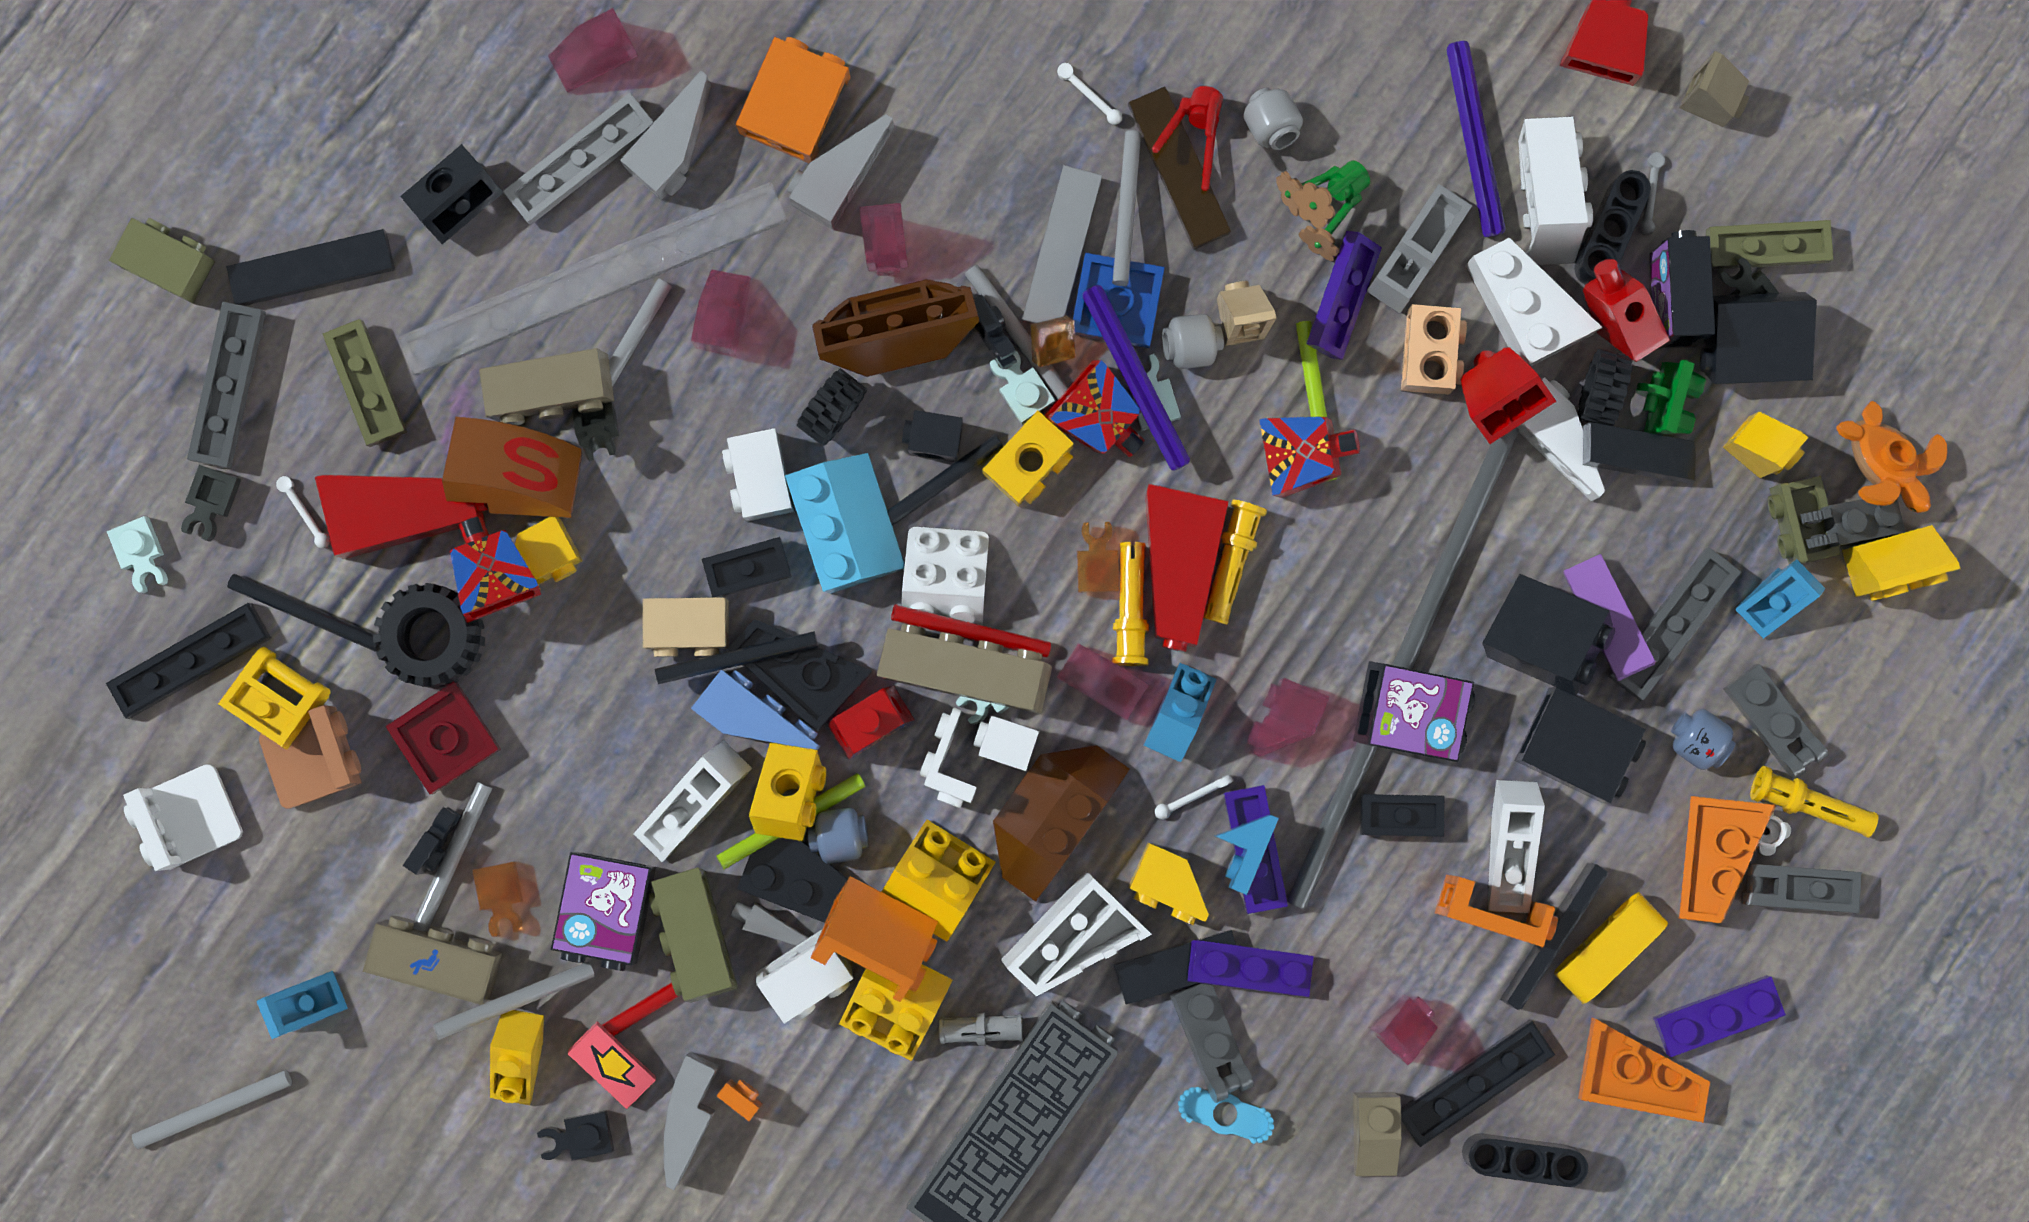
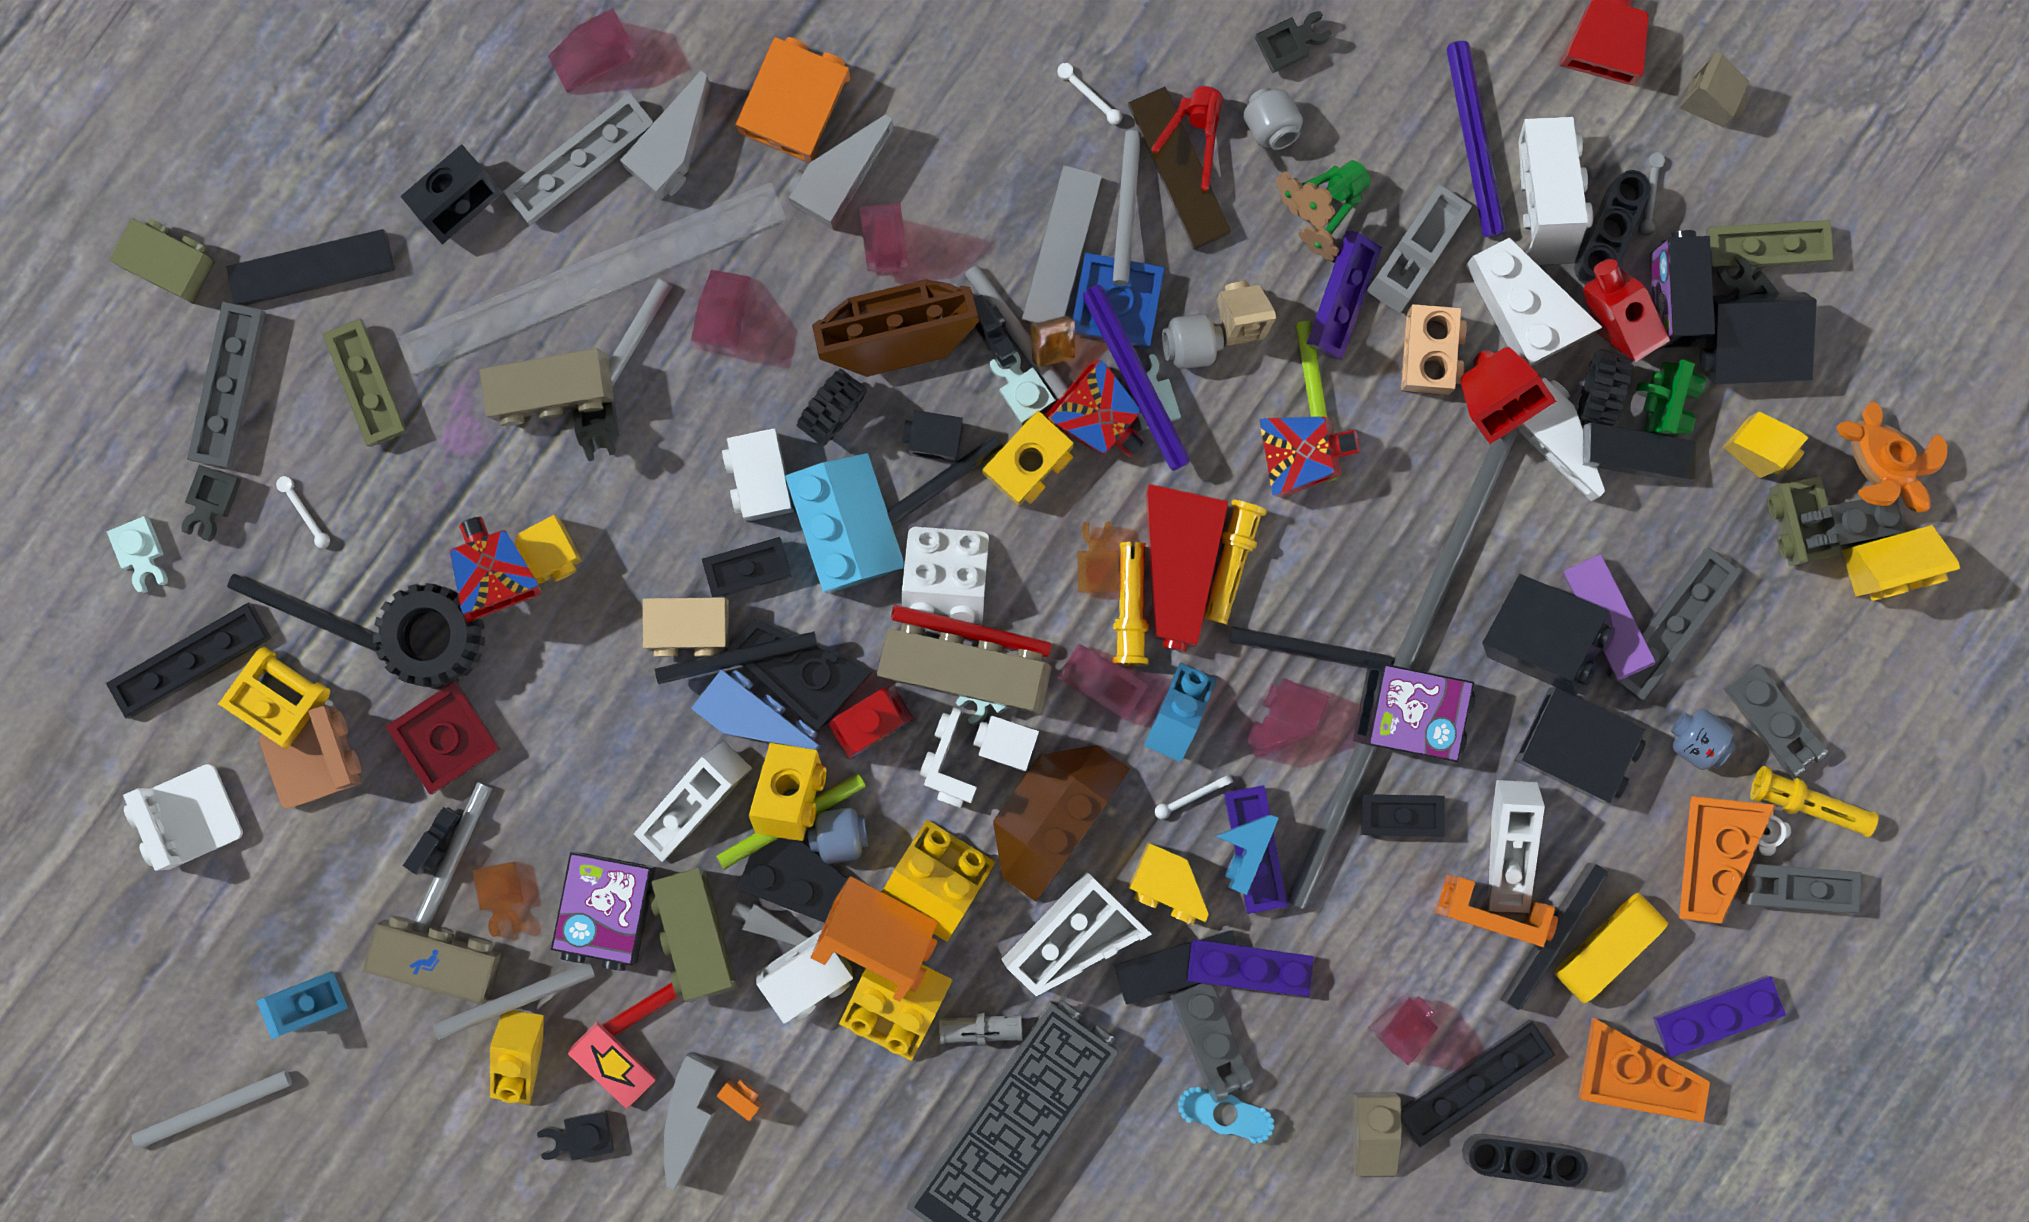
(387, 511): red slope -> none
(511, 469): dark orange slope -> none
(1287, 43): none -> pearl dark grey plate
(1306, 647): none -> black bar
(1779, 598): dark azure slope -> none

